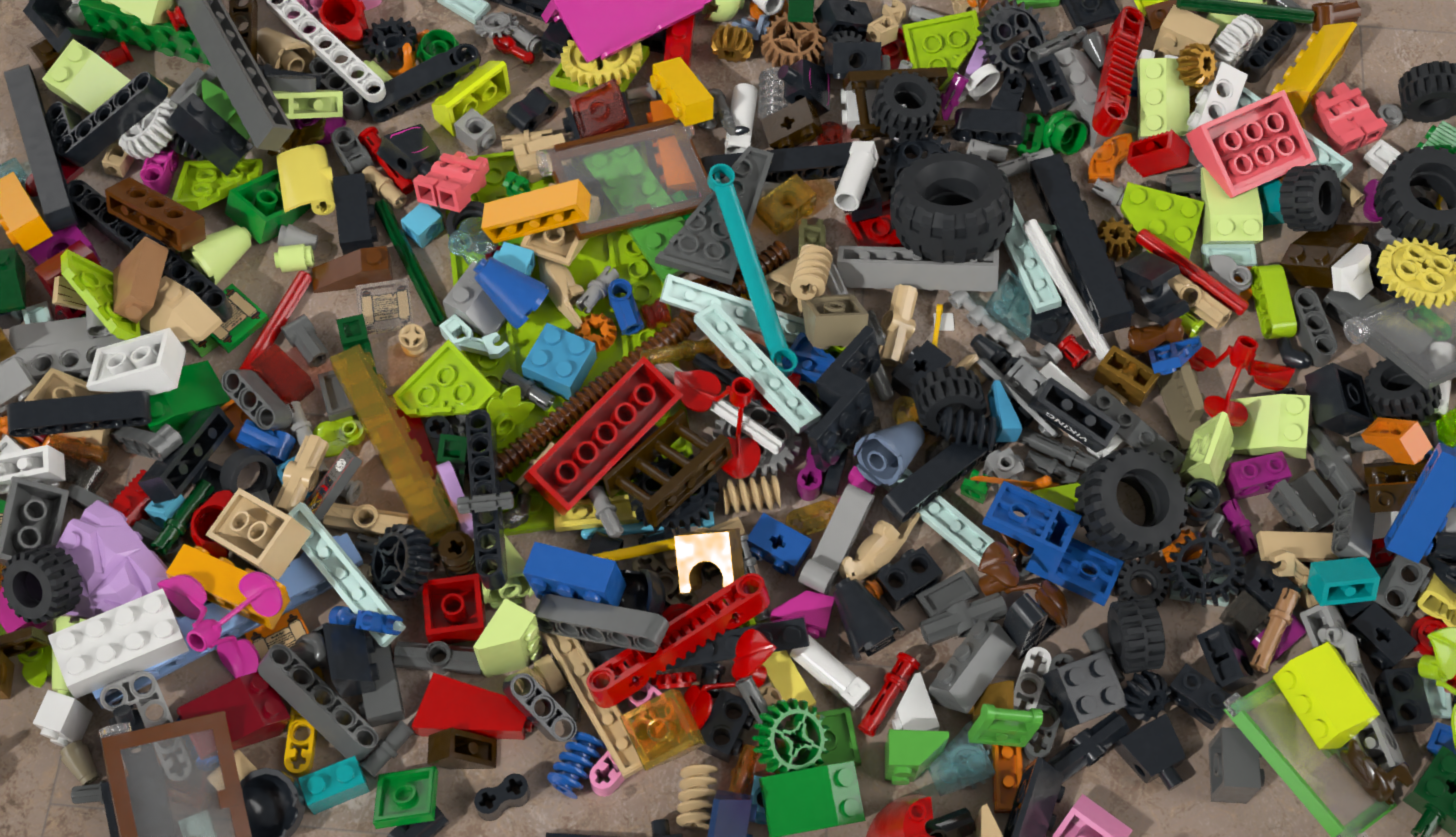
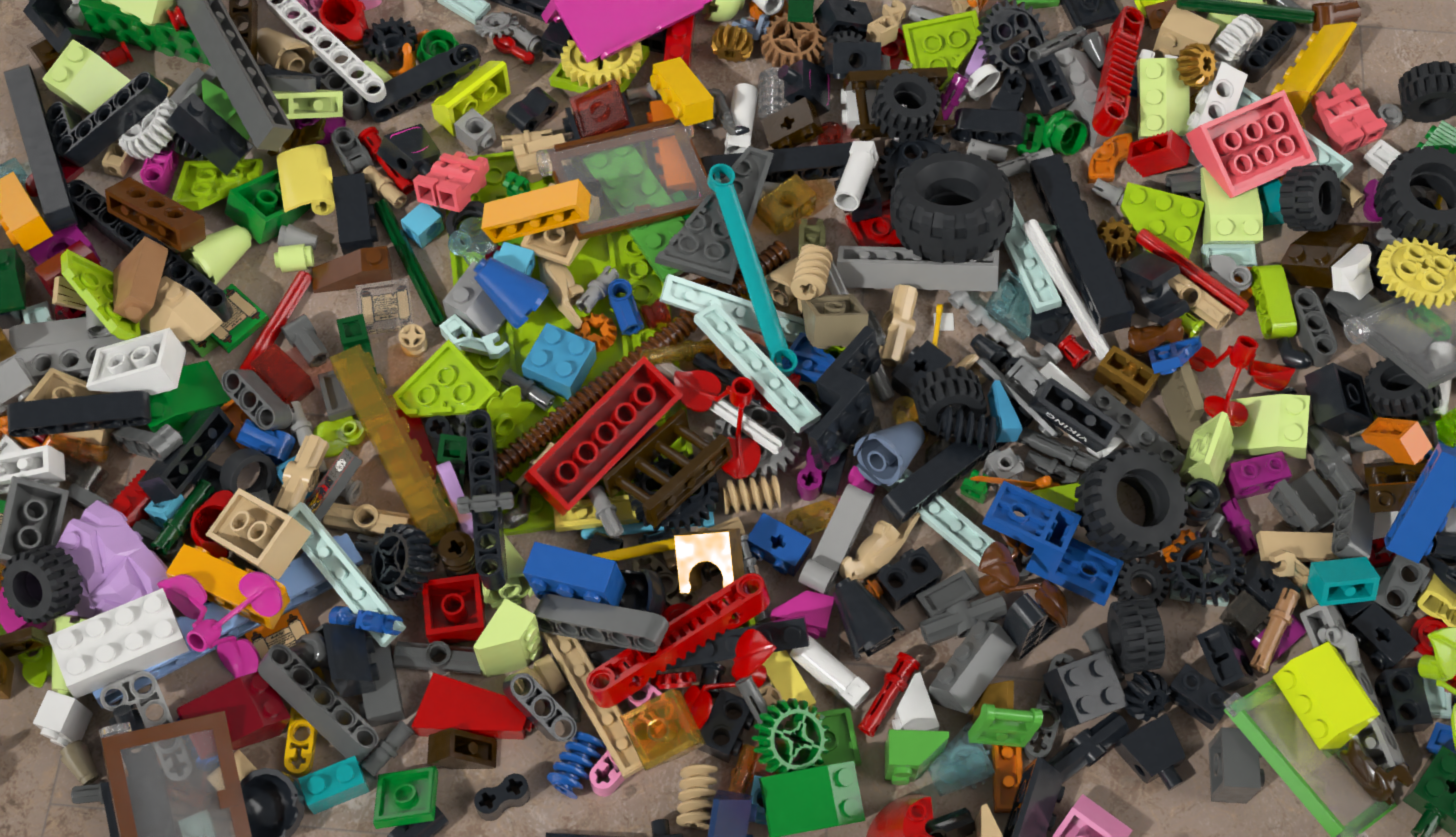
(1039, 682): white beam -> none

